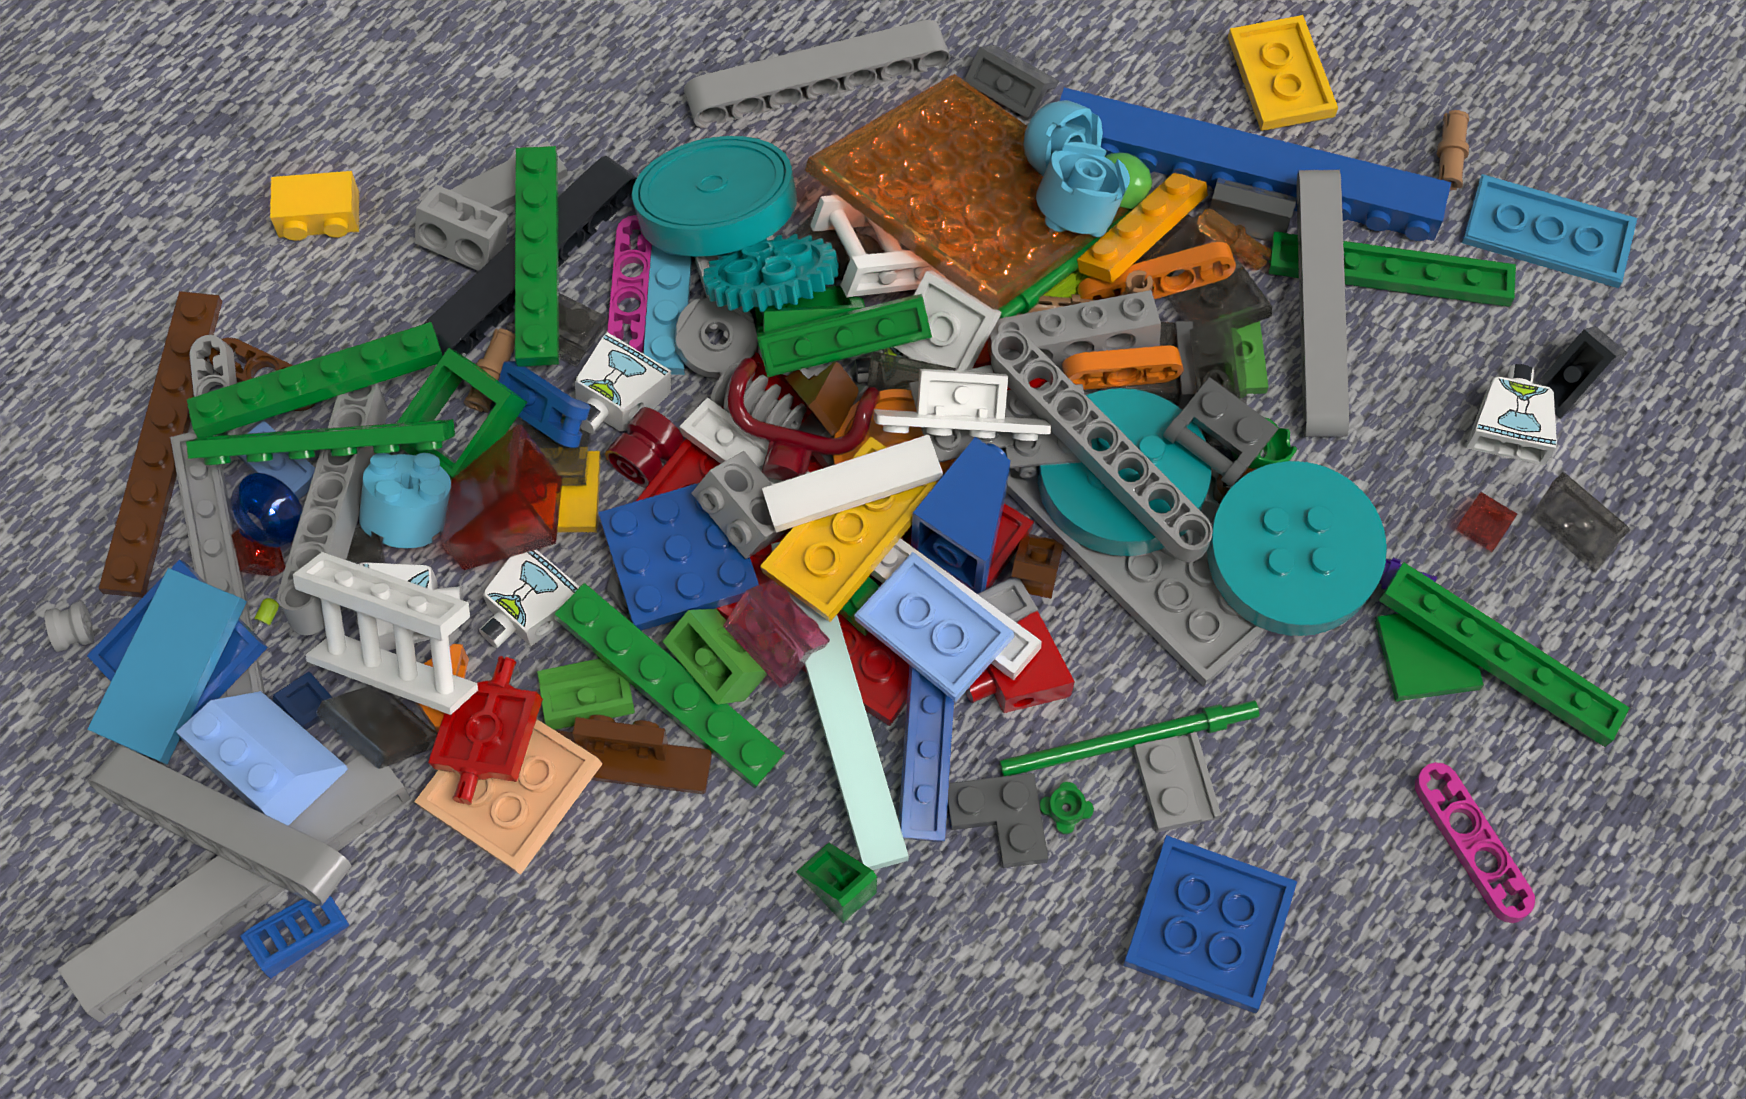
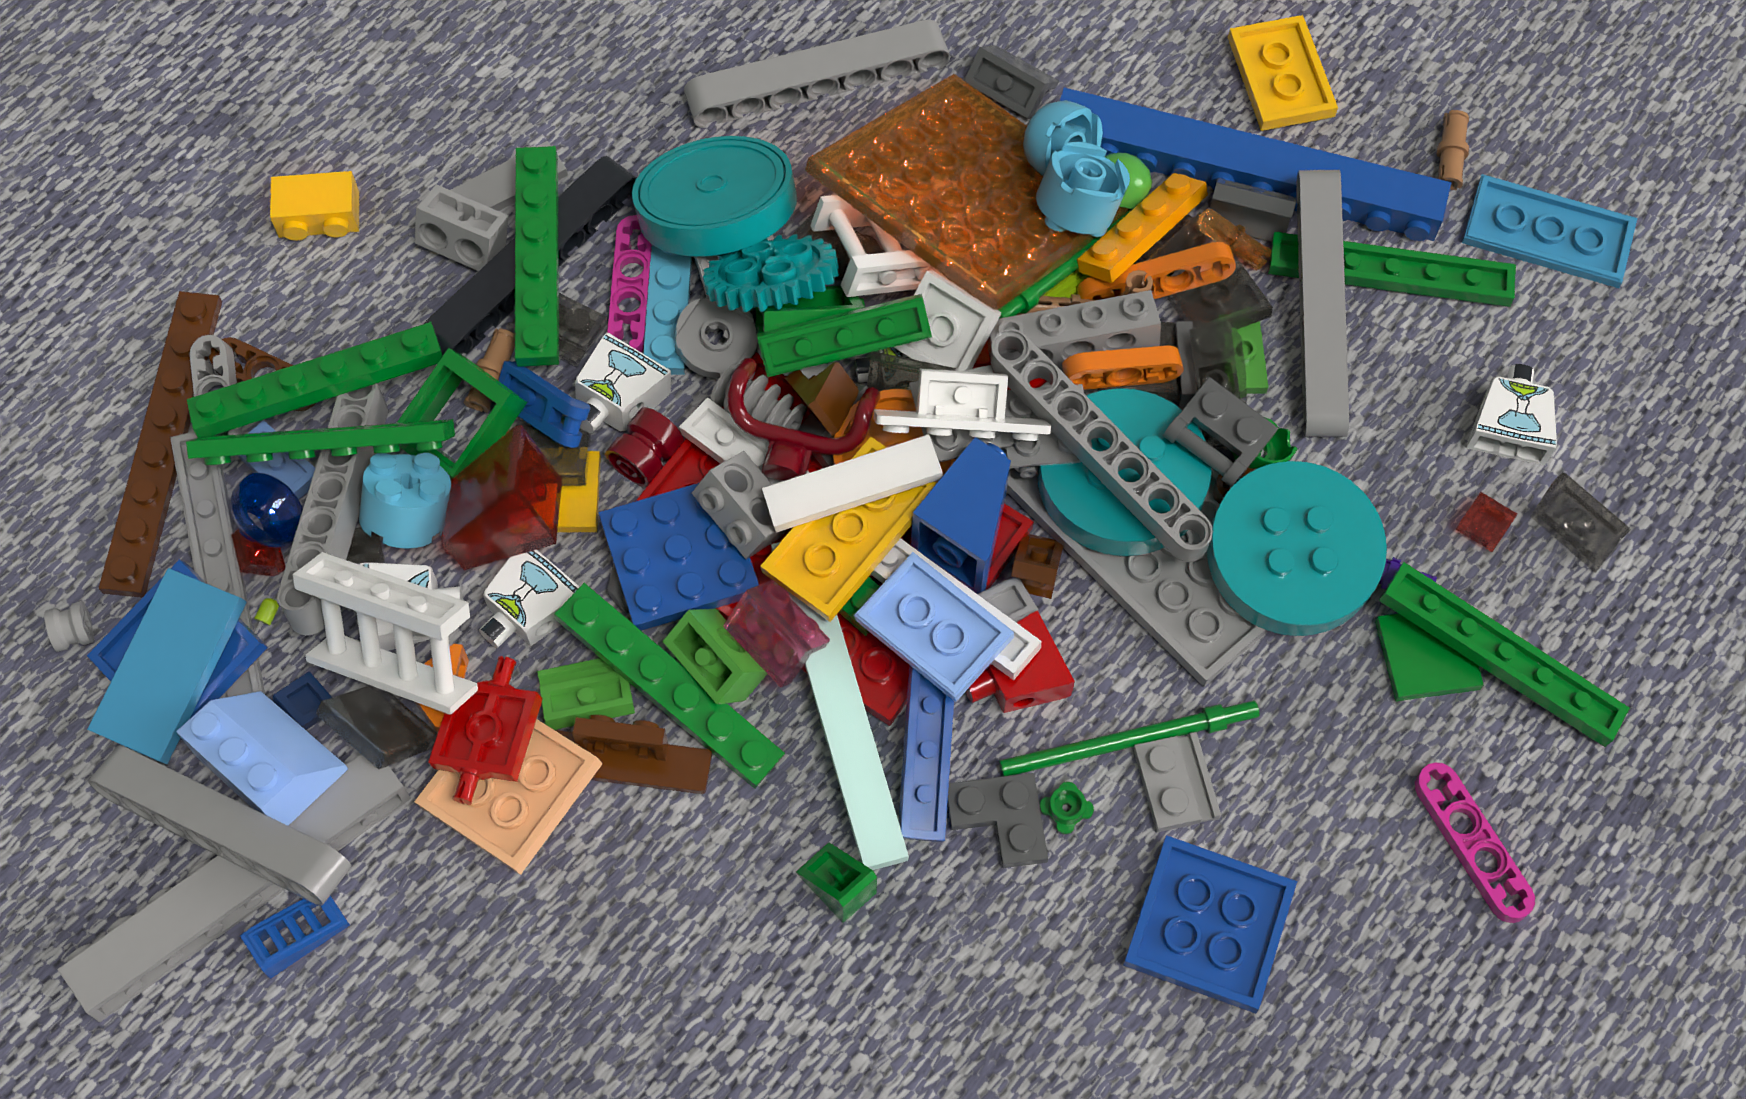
(1581, 368): black slope -> none

